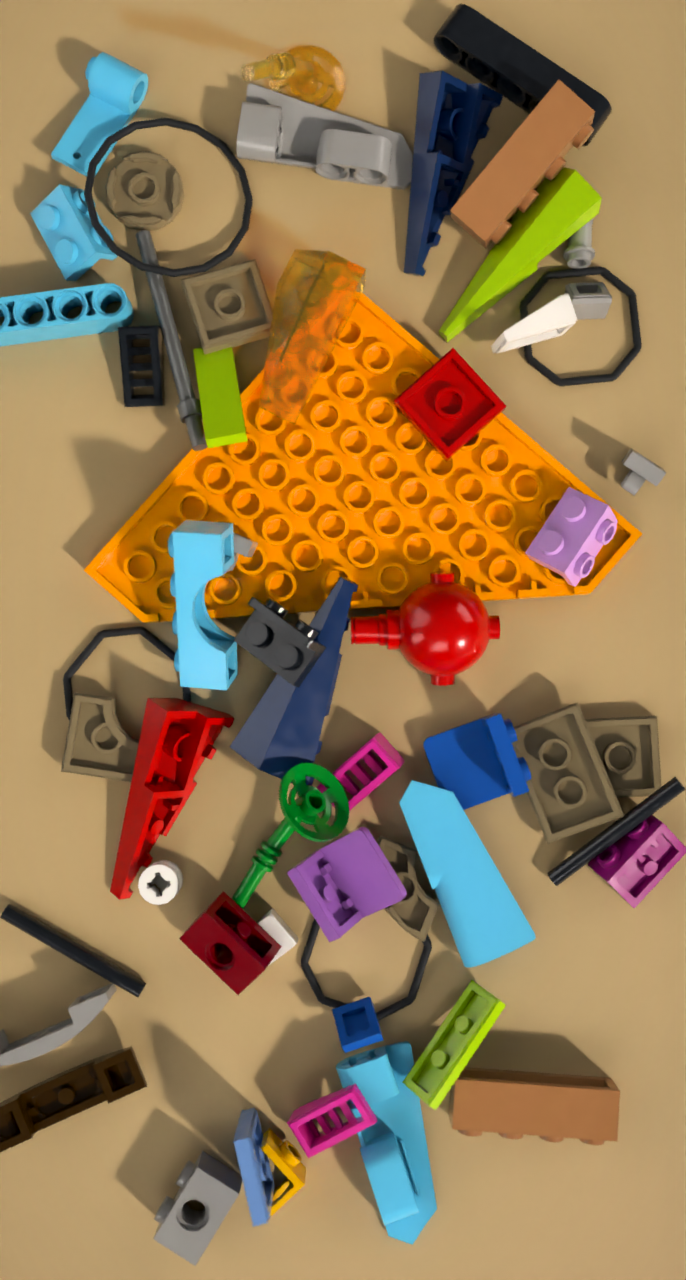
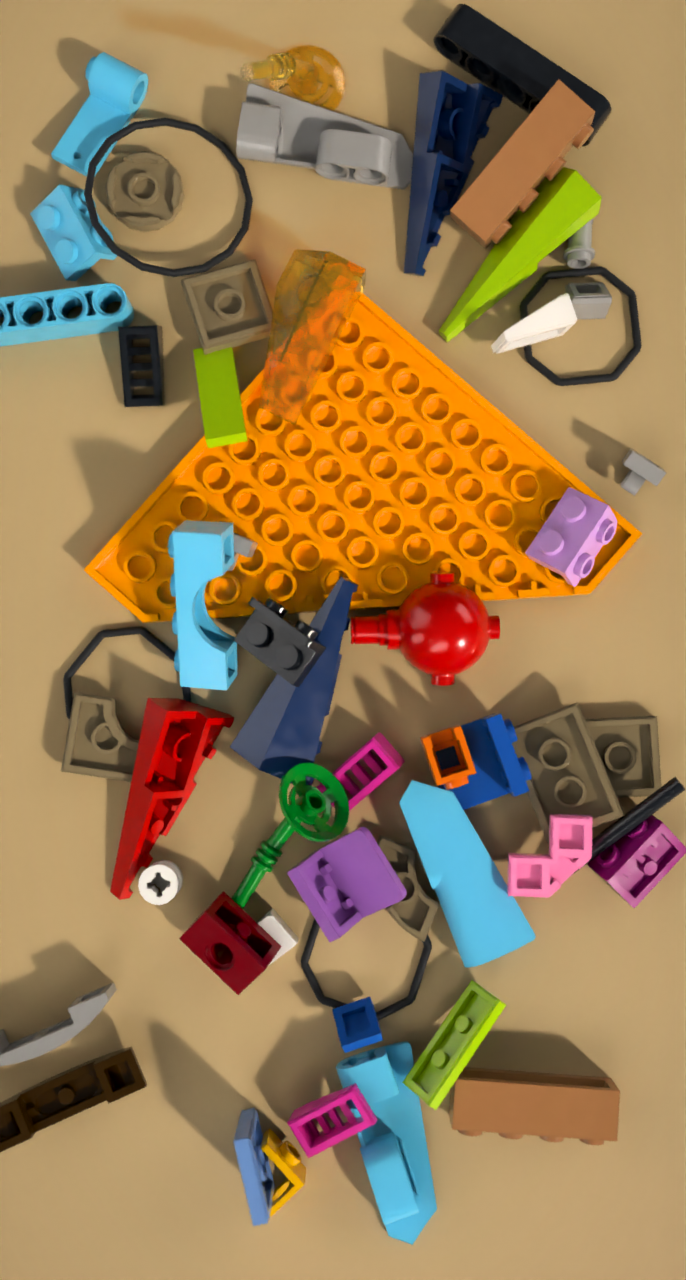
(73, 950): black bar -> none
(189, 407): dark grey bar -> none
(190, 1230): light grey brick -> none
(449, 404): red tile -> none
(456, 775): none -> orange window
(544, 873): none -> bright pink tile

